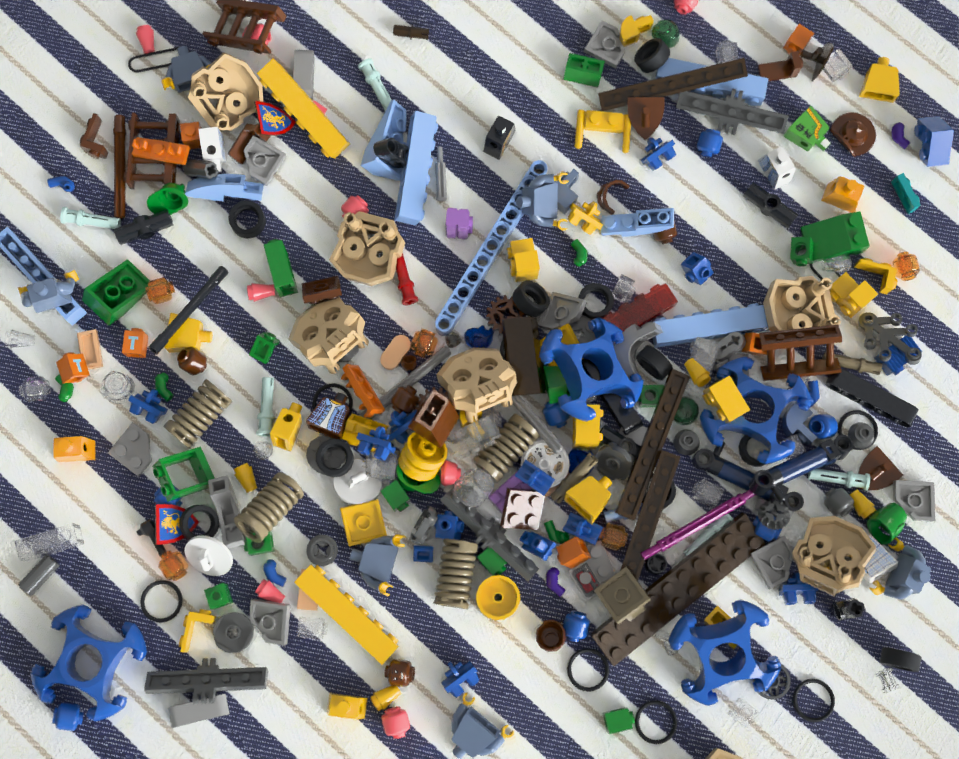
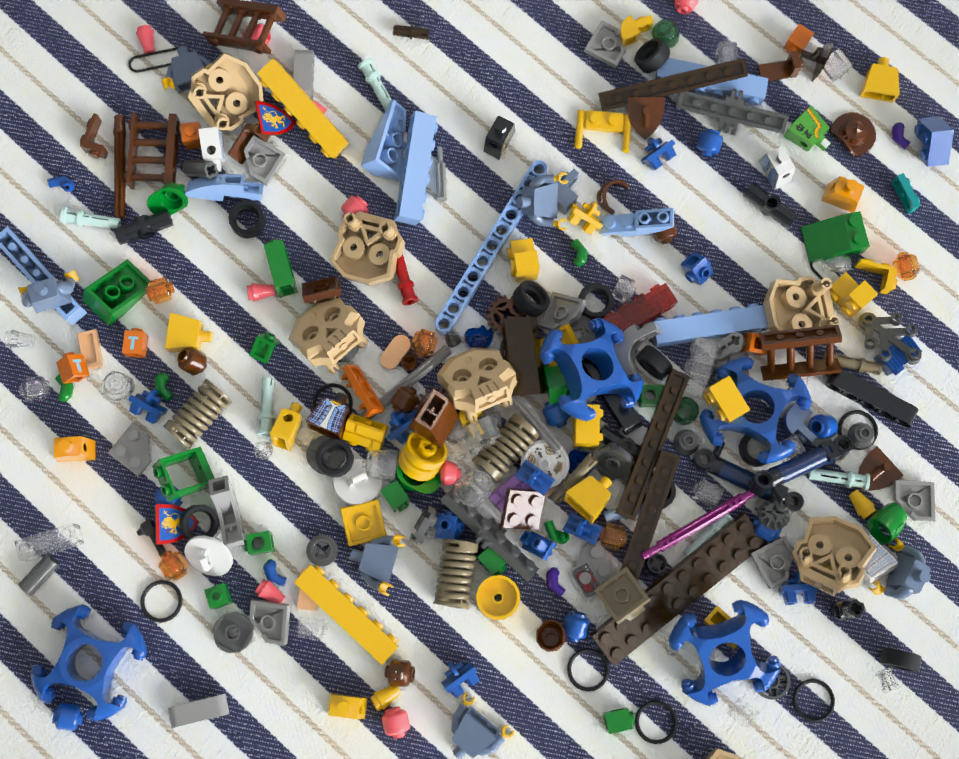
(160, 150): orange plate -> none
(163, 338): black piece -> none
(189, 622): yellow bracket -> none
(206, 680): dark grey hinge -> none
(245, 477): yellow cone -> none
(268, 507): dark tan piece -> none
(382, 447): blue hips -> none
(391, 152): black piece -> none
(423, 553): blue slope -> none
(458, 223): medium lavender brick -> none
(572, 552): orange brick -> none
(583, 70): green hinge -> none
(698, 373): yellow cone -> none
(798, 244): green brick -> none
(814, 391): blue arm -> none
(839, 502): dark grey head -> none

